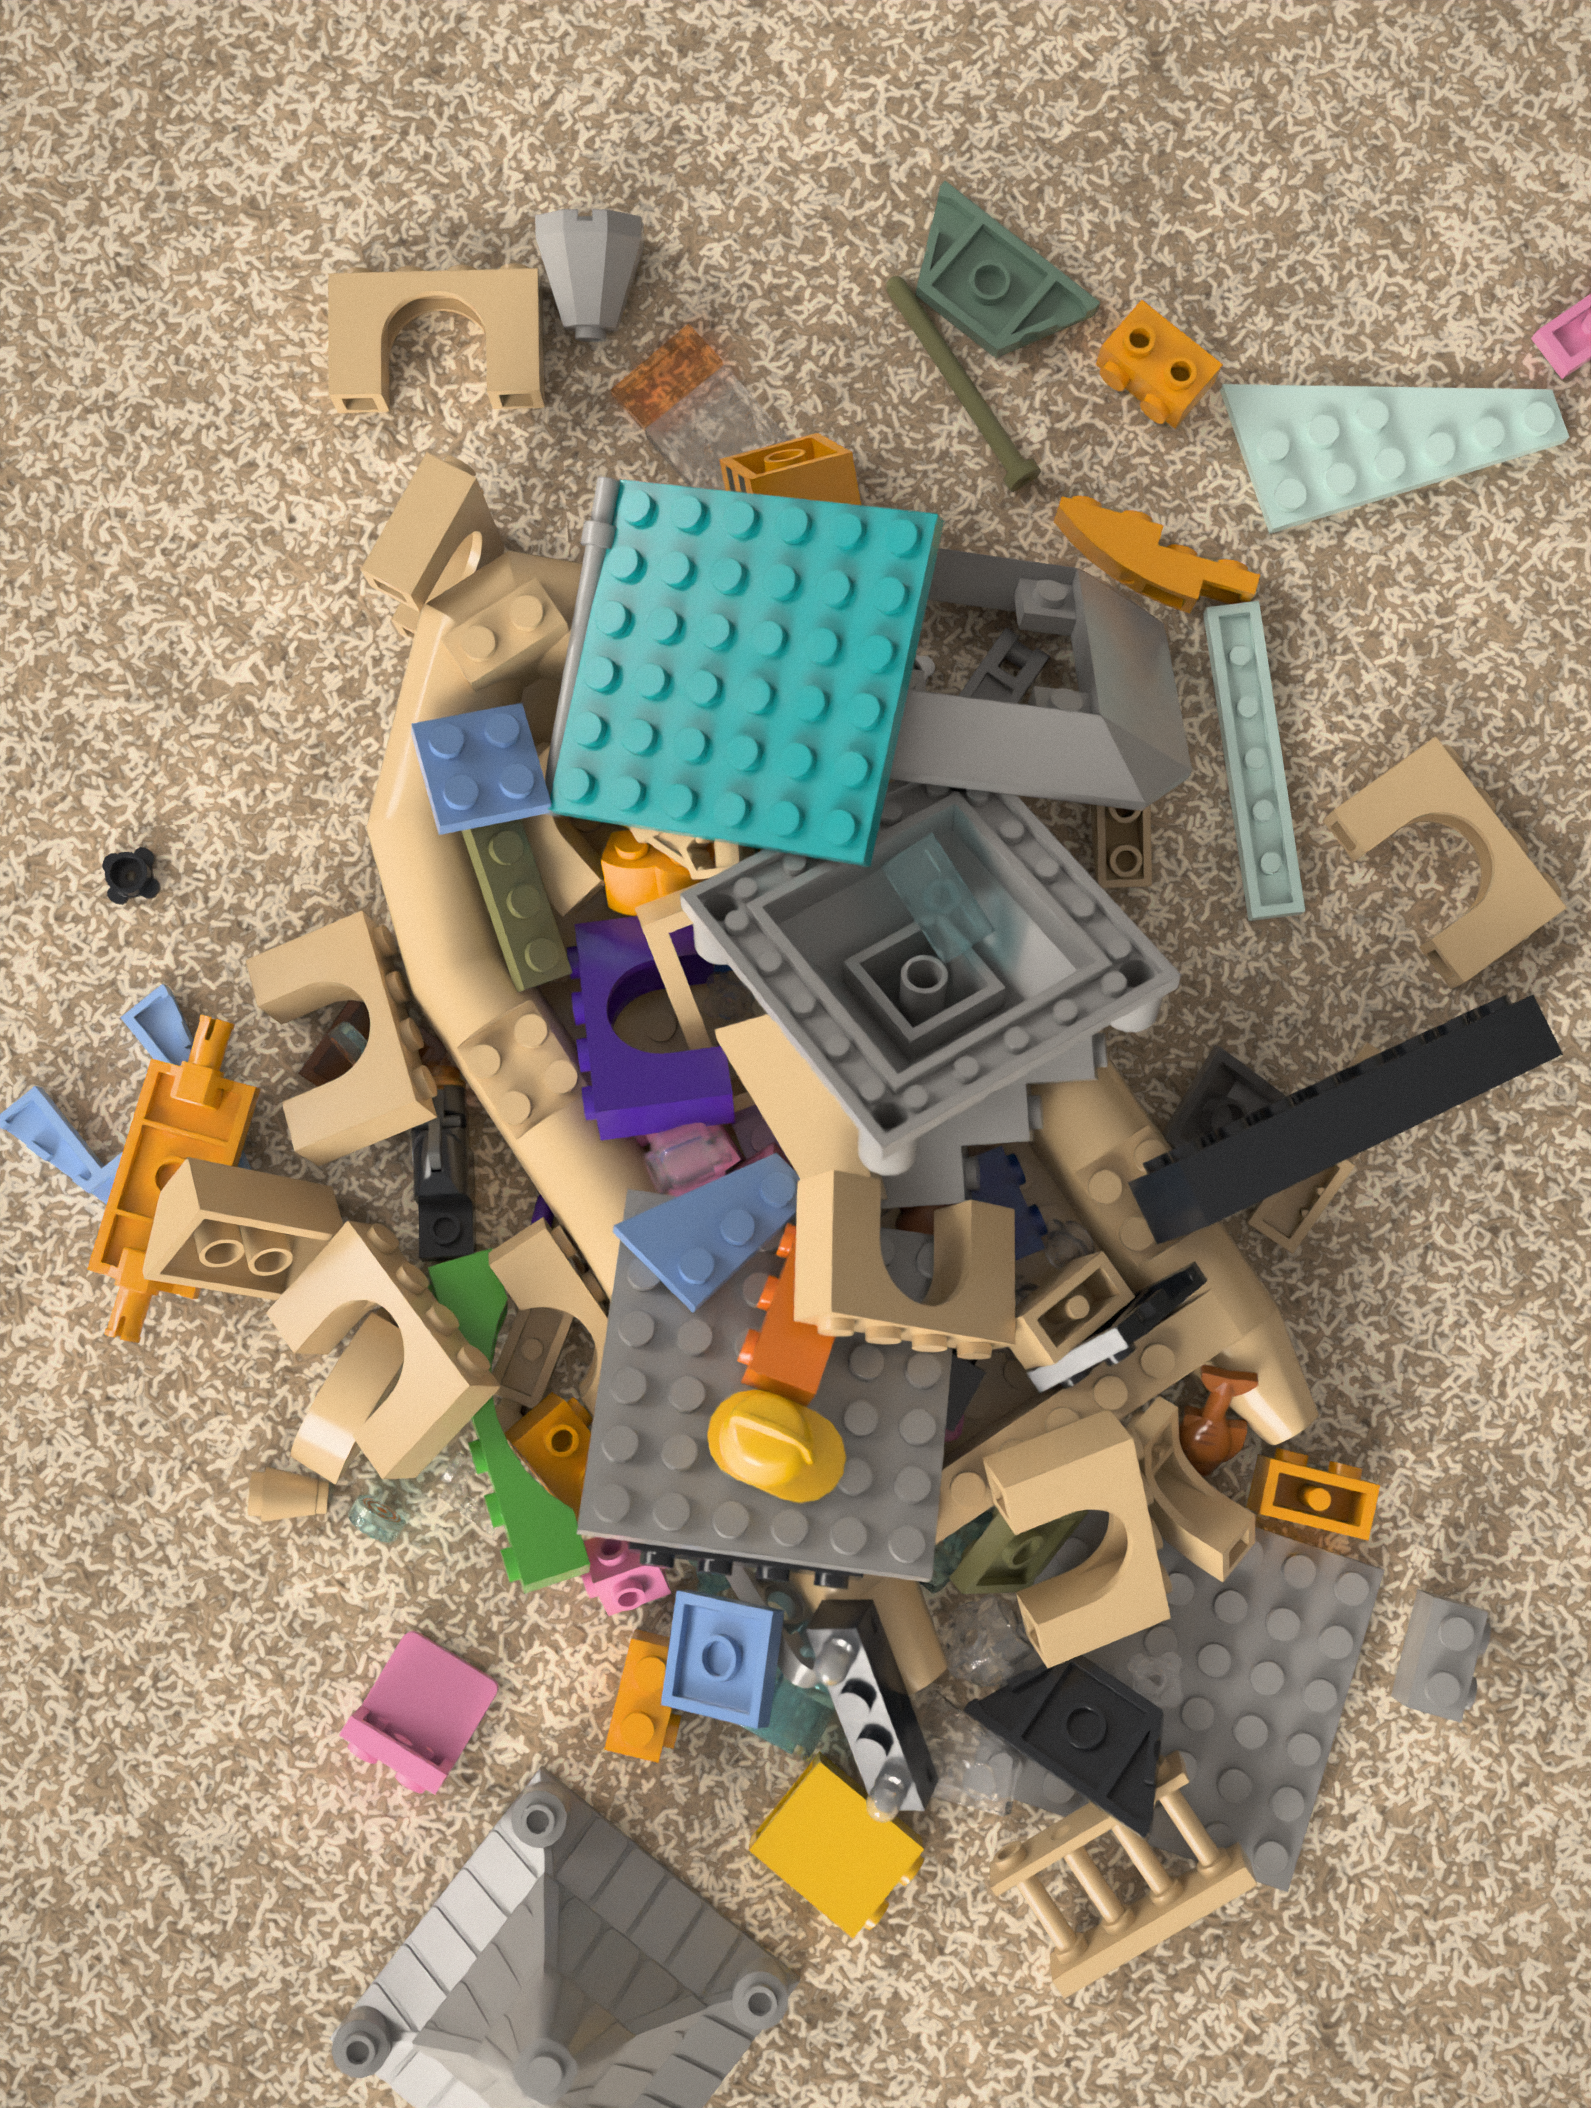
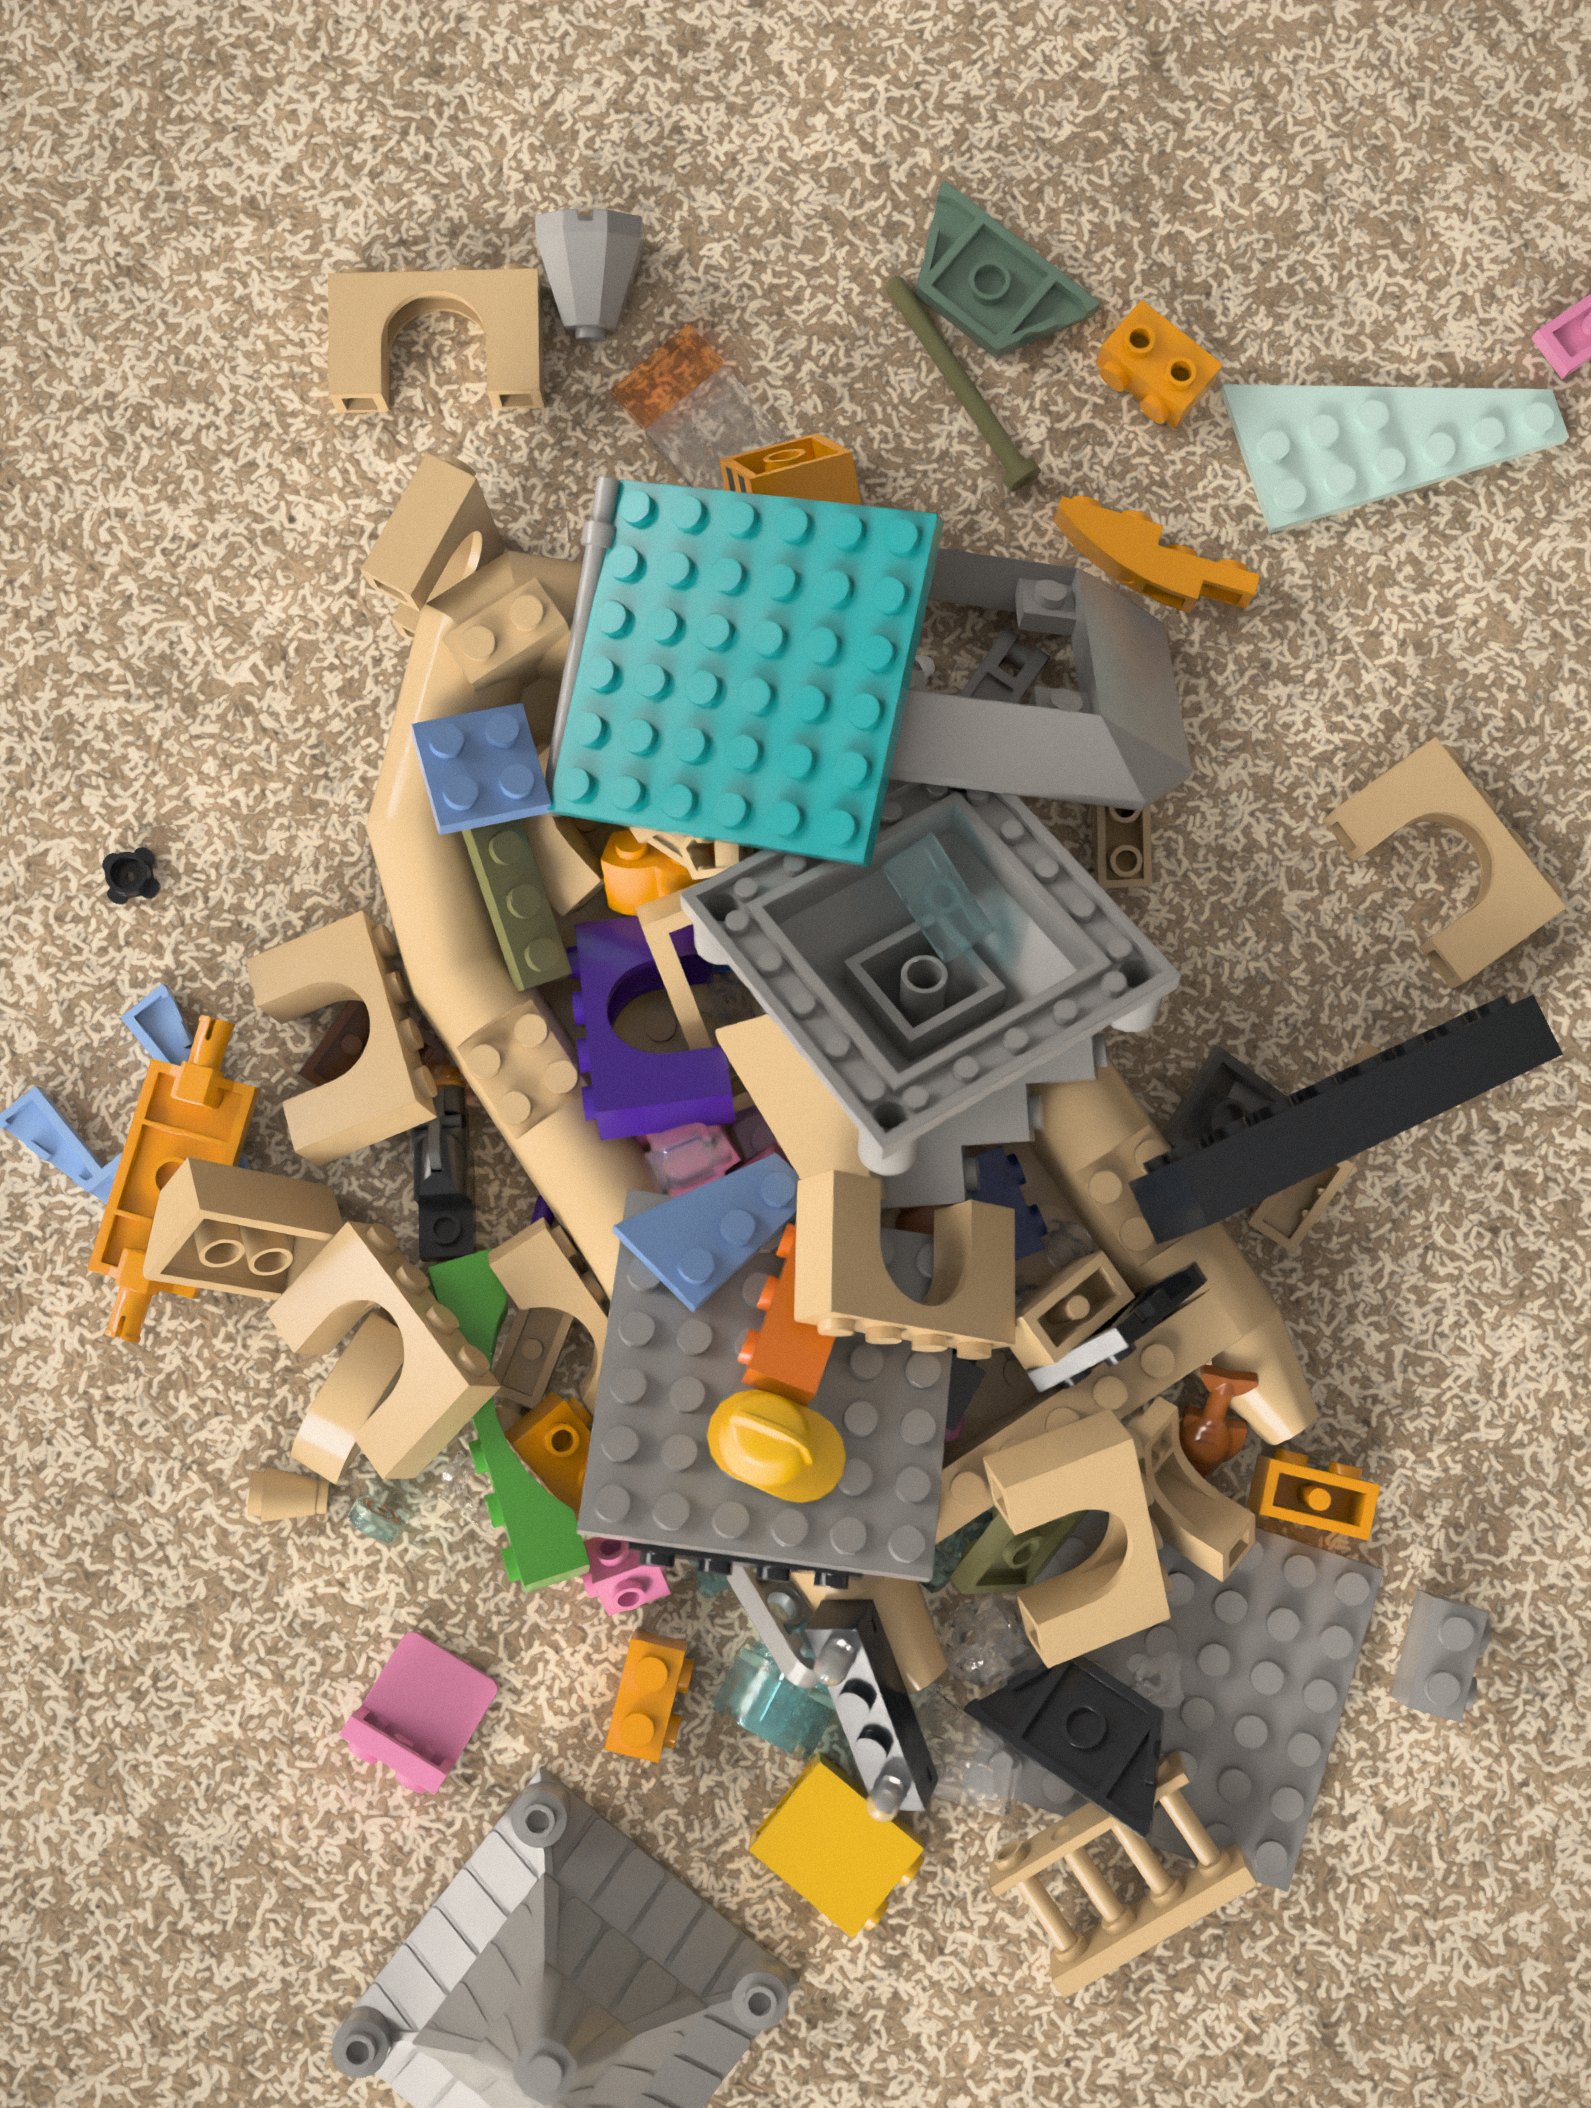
(348, 1041): clear light blue tile -> none
(722, 1658): medium blue plate -> none
(1254, 761): light aqua plate -> none

